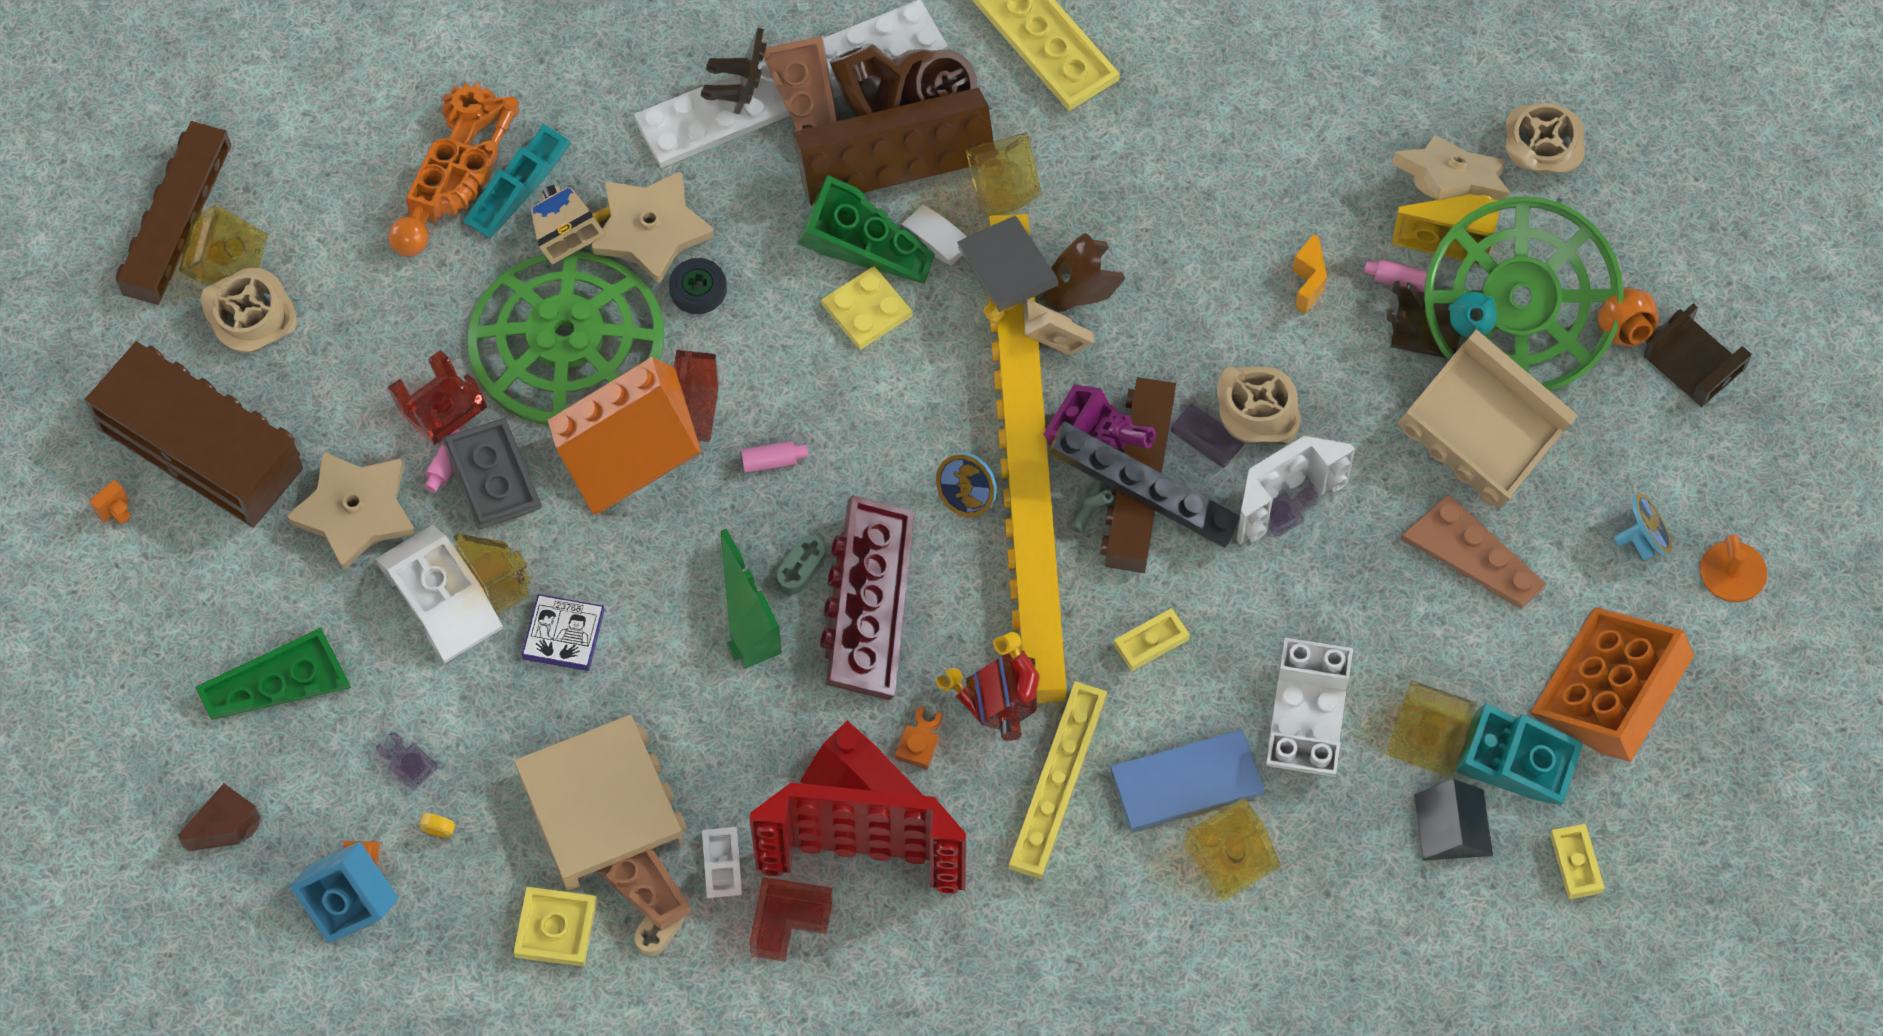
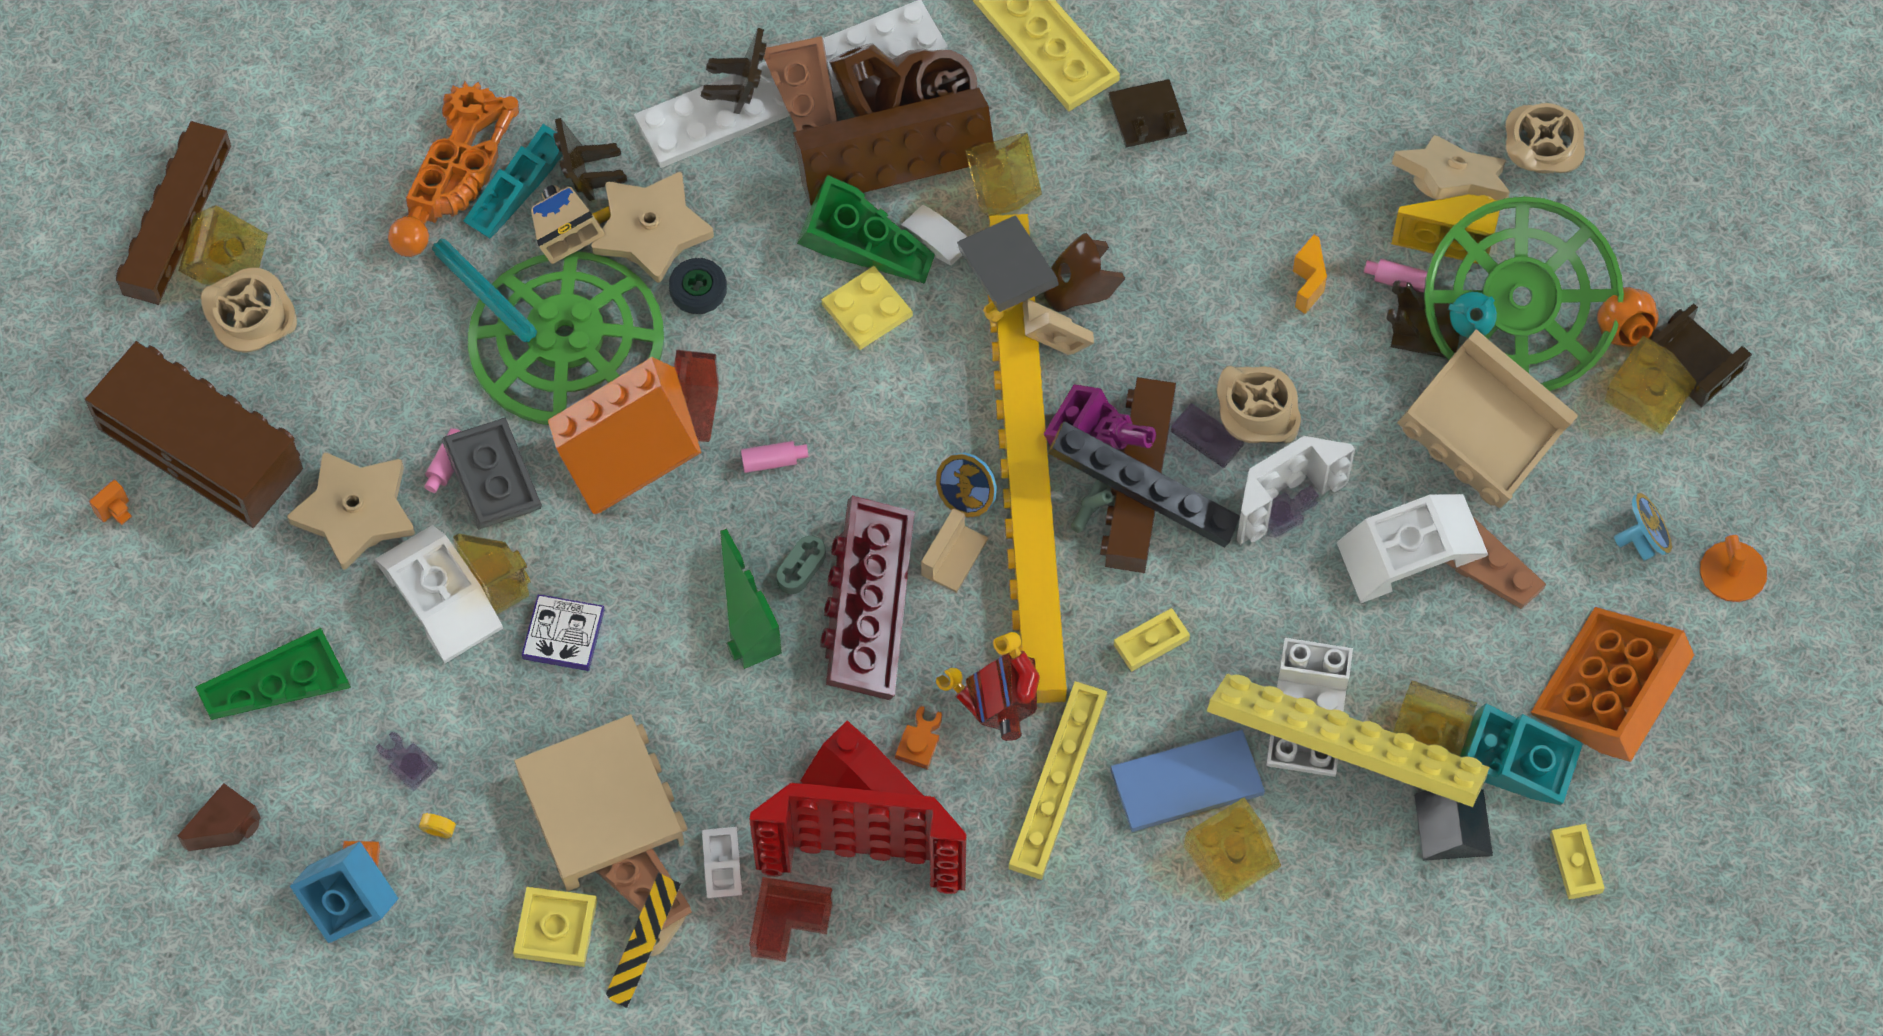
(440, 404): clear red panel -> none
(484, 290): none -> teal axle
(577, 154): none -> dark brown plate
(643, 940): none -> sticker
(952, 552): none -> tan panel
(1147, 113): none -> dark brown plate
(1349, 739): none -> light yellow plate
(1409, 542): none -> white slope
(1650, 385): none -> clear yellow slope

